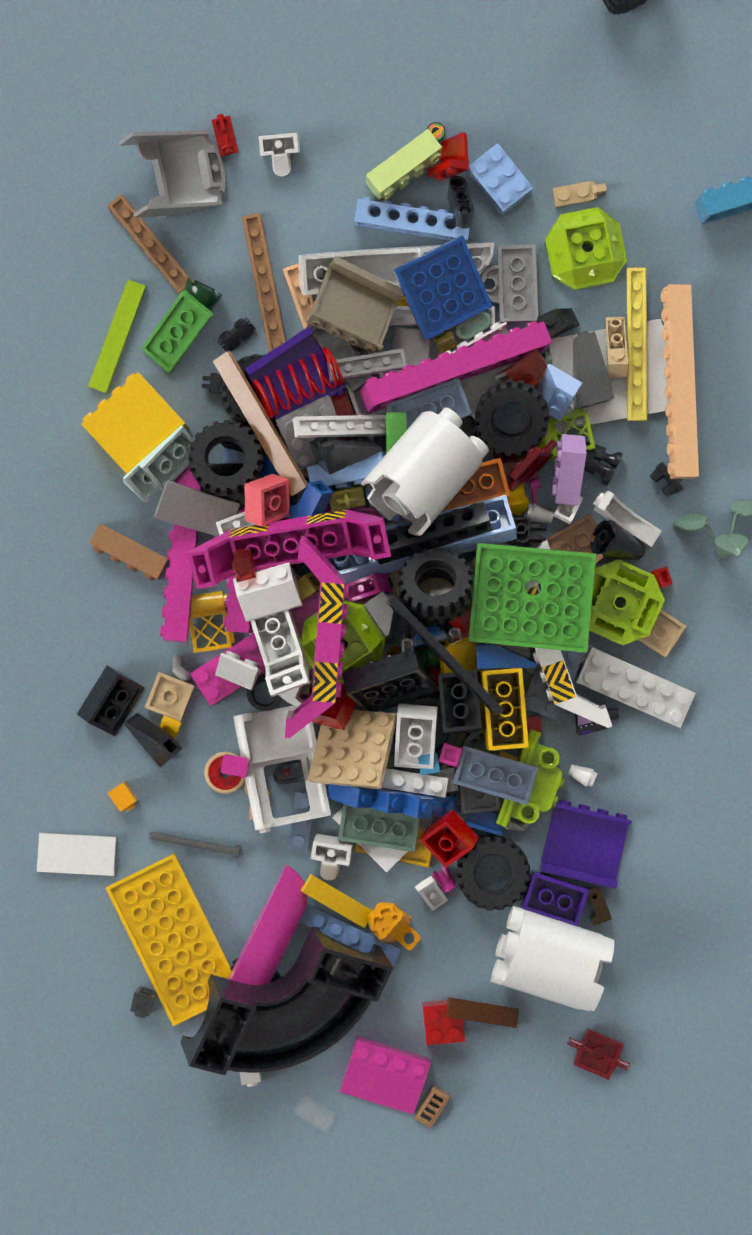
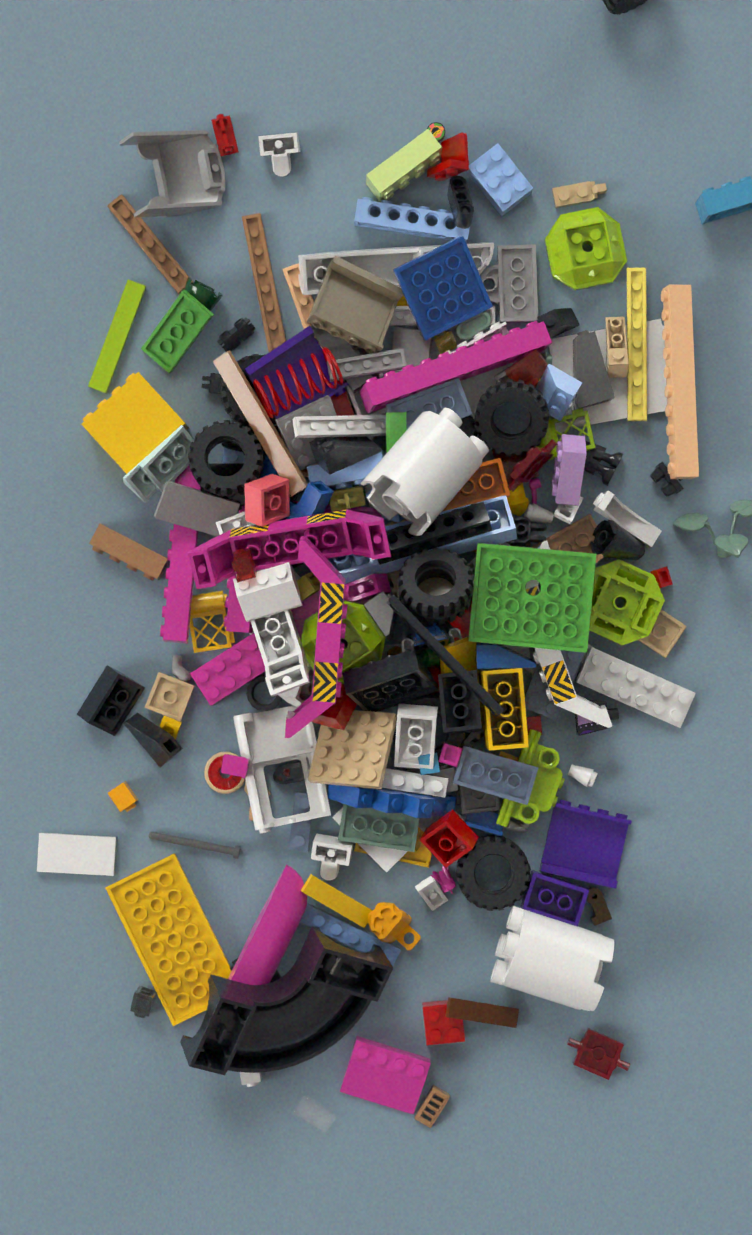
(238, 671): white slope -> none

